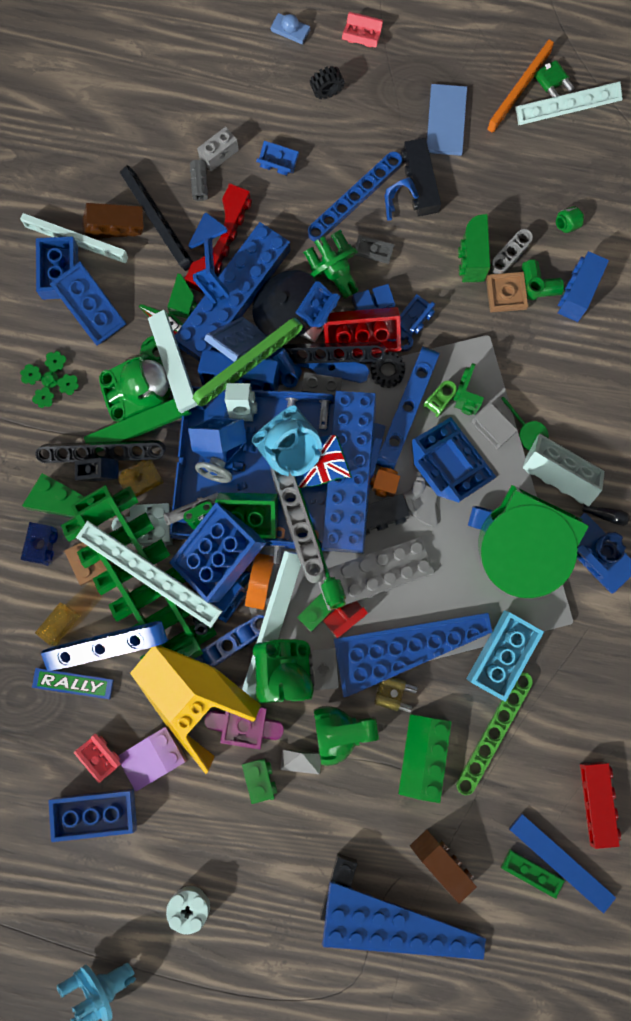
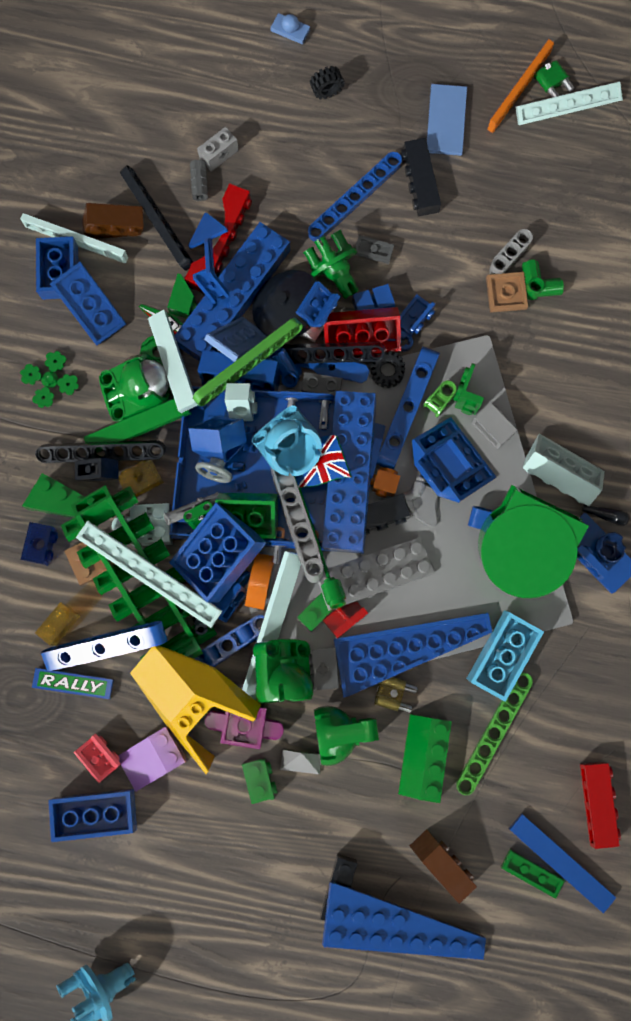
(177, 915): light aqua brick -> none
(278, 157): blue bracket -> none
(362, 29): coral bracket -> none
(391, 191): blue helmet -> none
(475, 250): green brick -> none
(529, 430): green piece -> none
(570, 219): green head -> none
(582, 286): blue brick -> none

